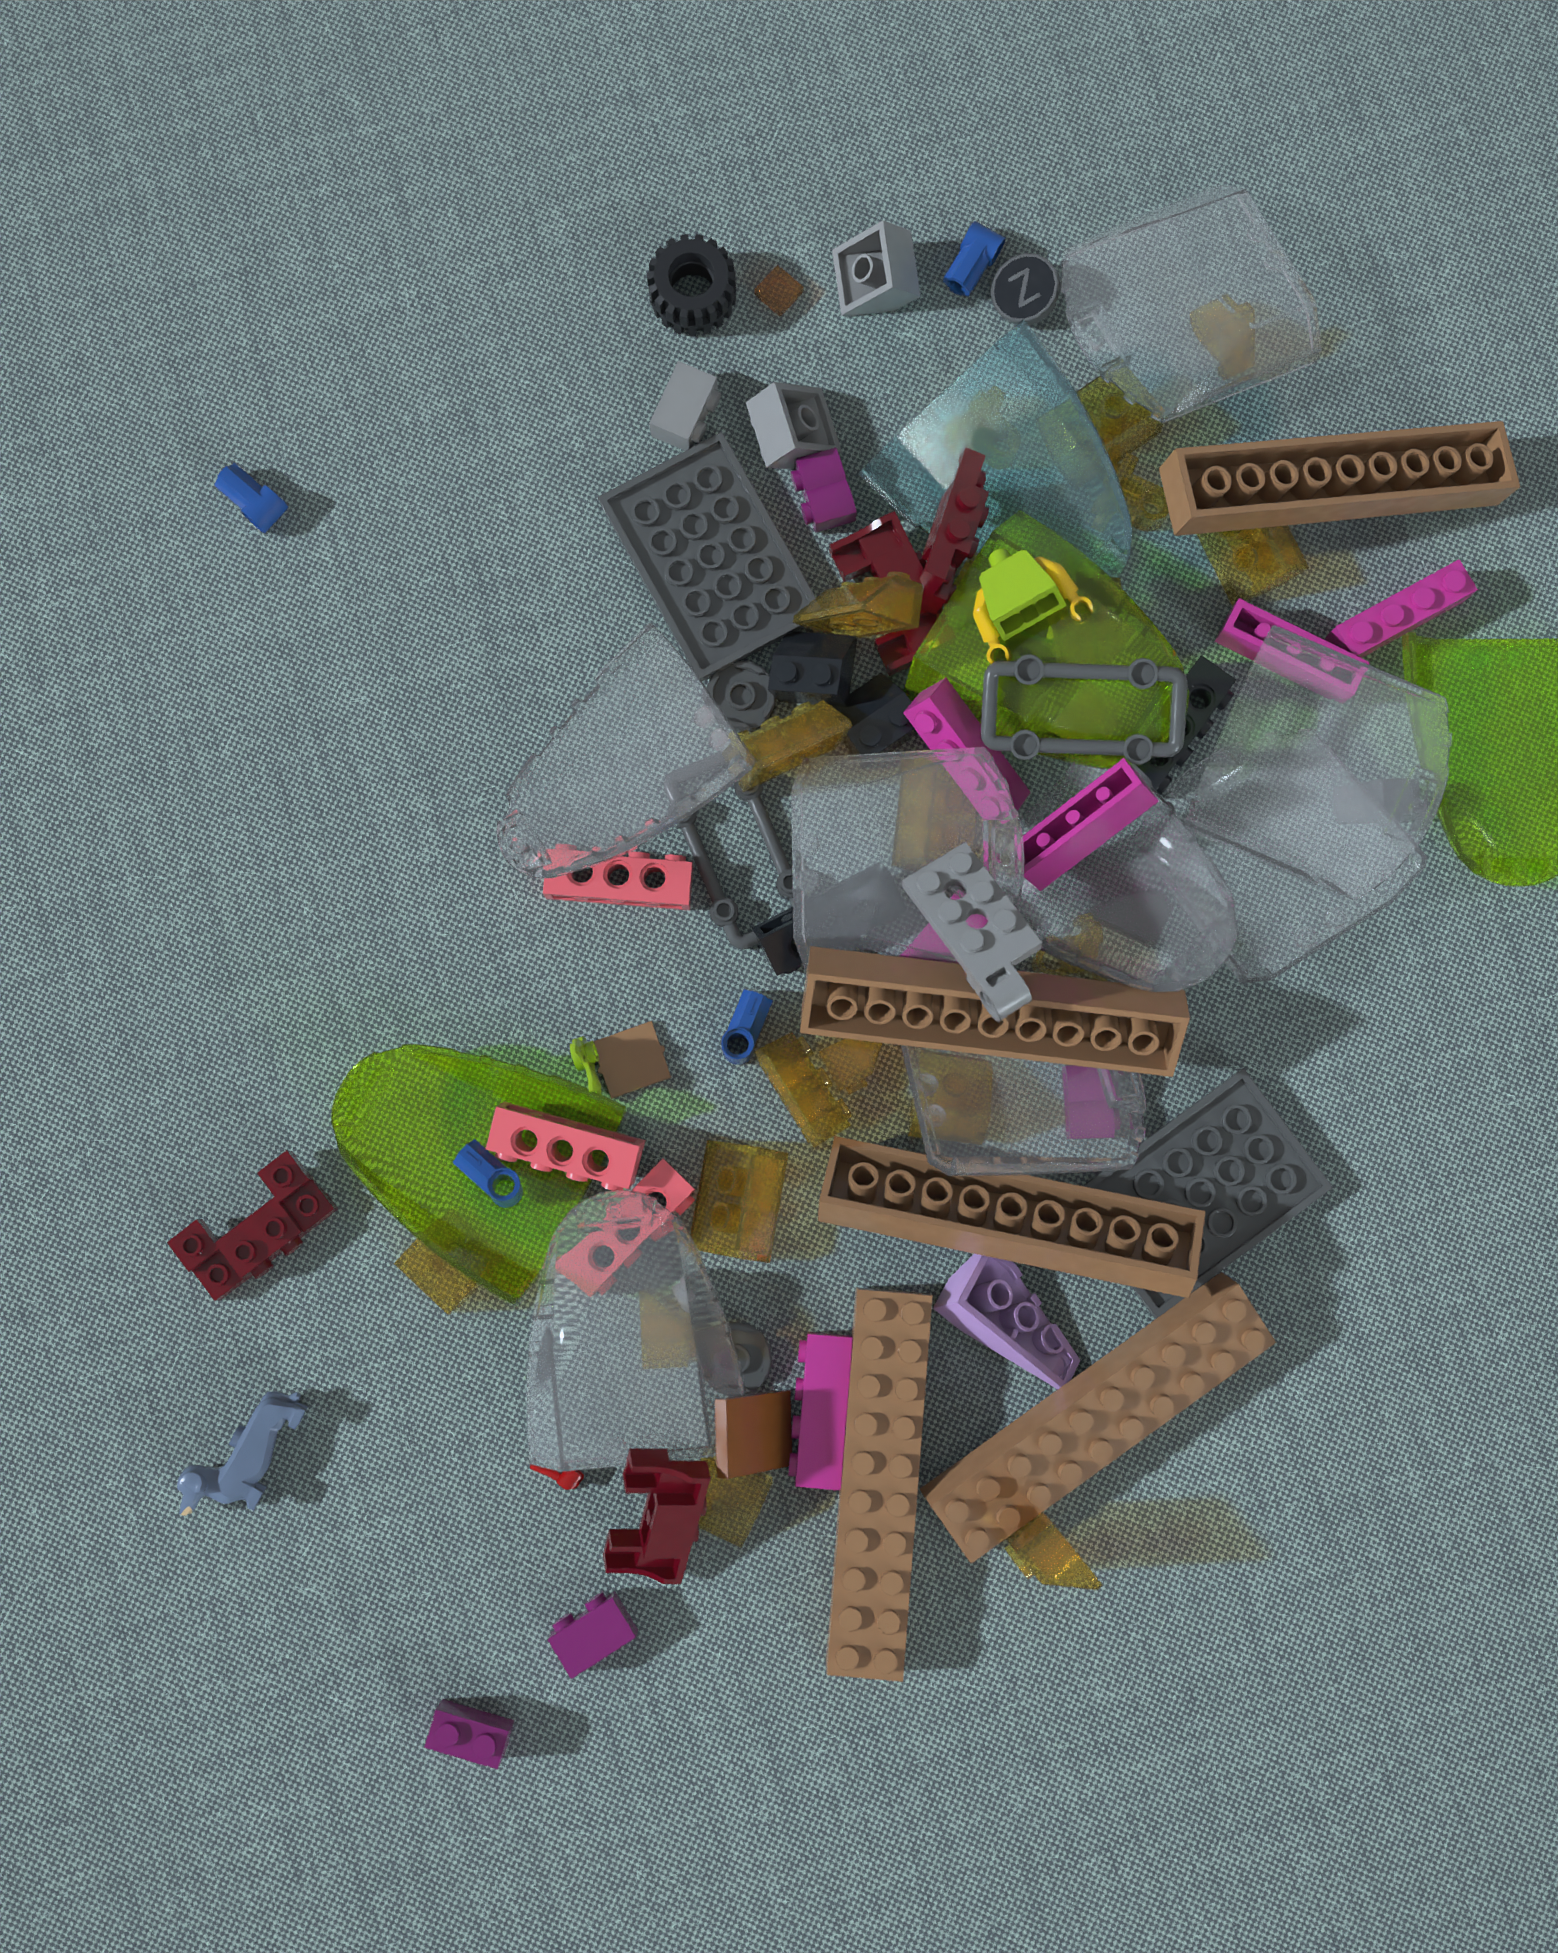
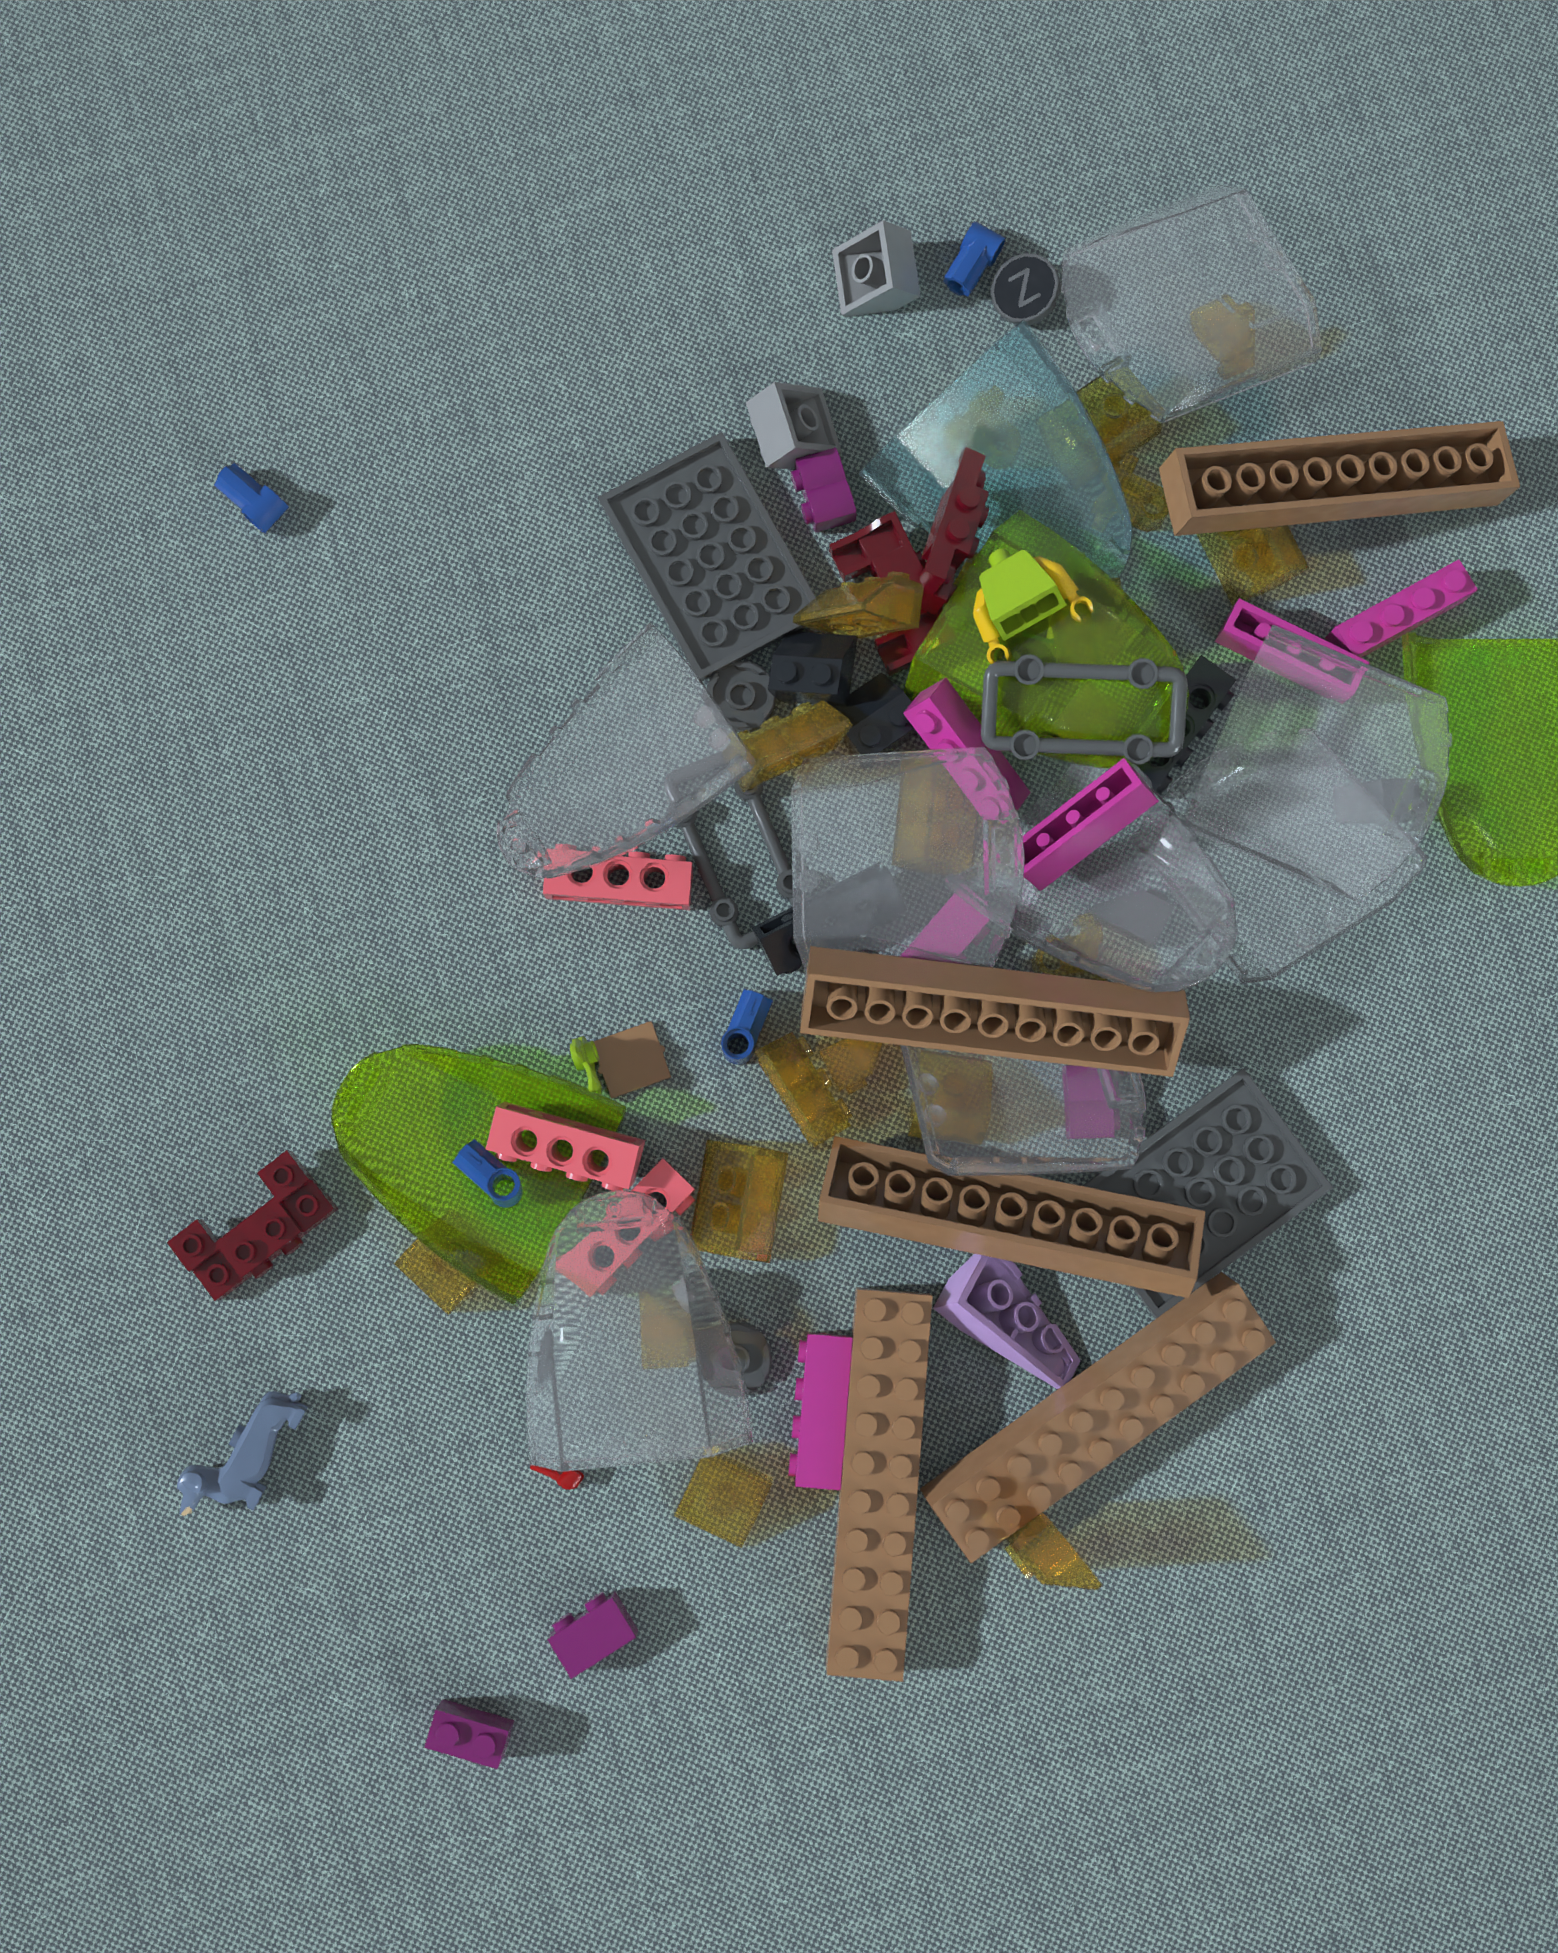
(668, 1520): dark red bracket -> none
(685, 406): light grey brick -> none
(686, 259): black tyre -> none
(753, 1433): dark orange tile -> none
(778, 290): clear orange tile -> none
(986, 952): light grey hinge -> none

